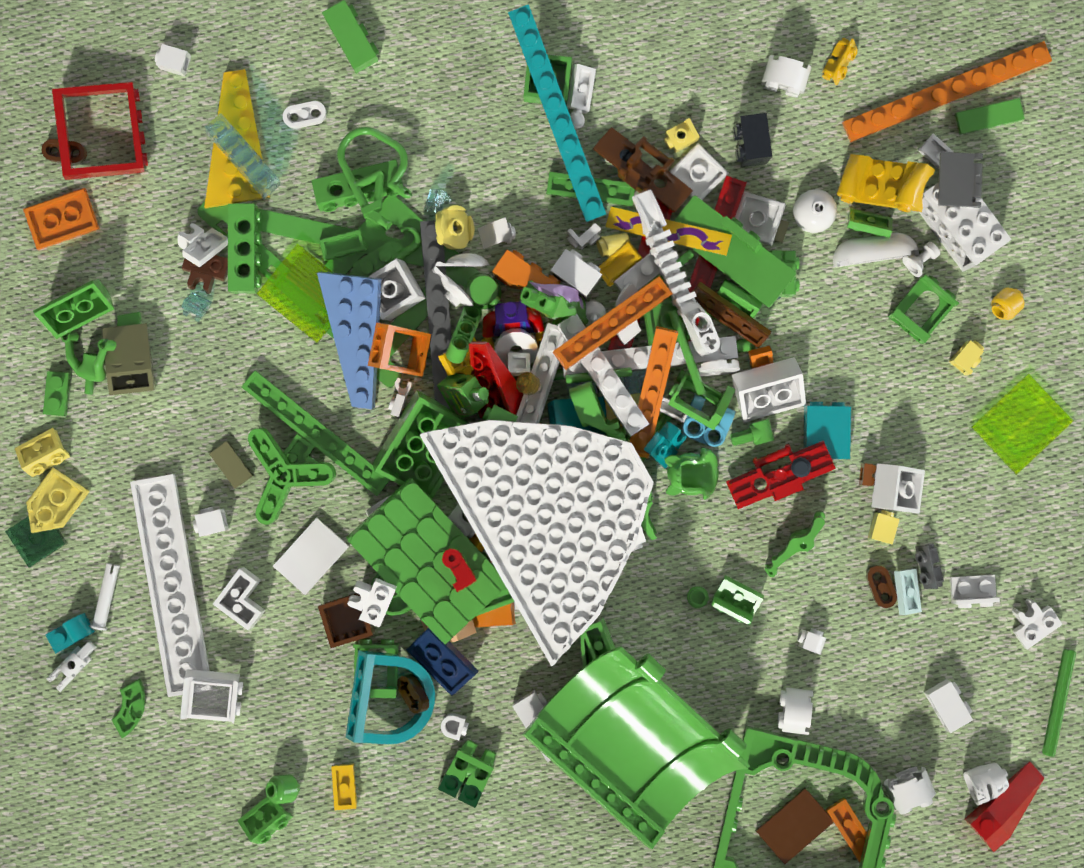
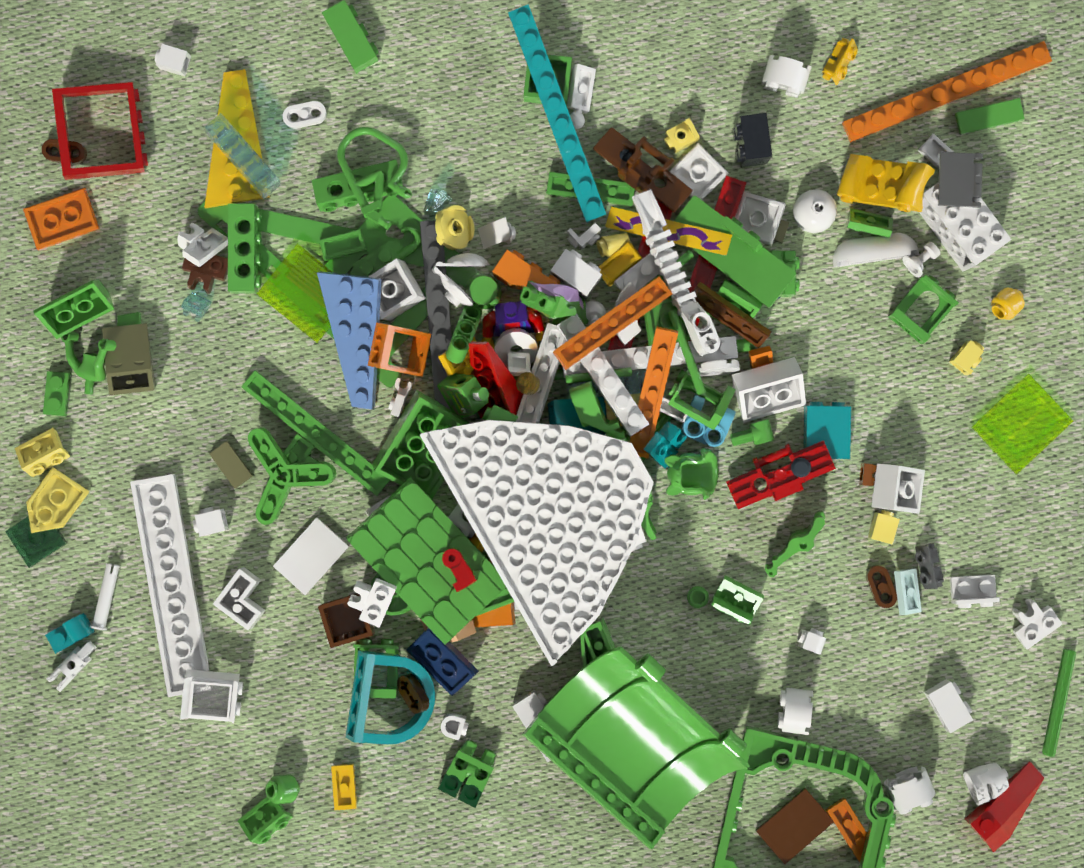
(132, 708): bright green tile -> none

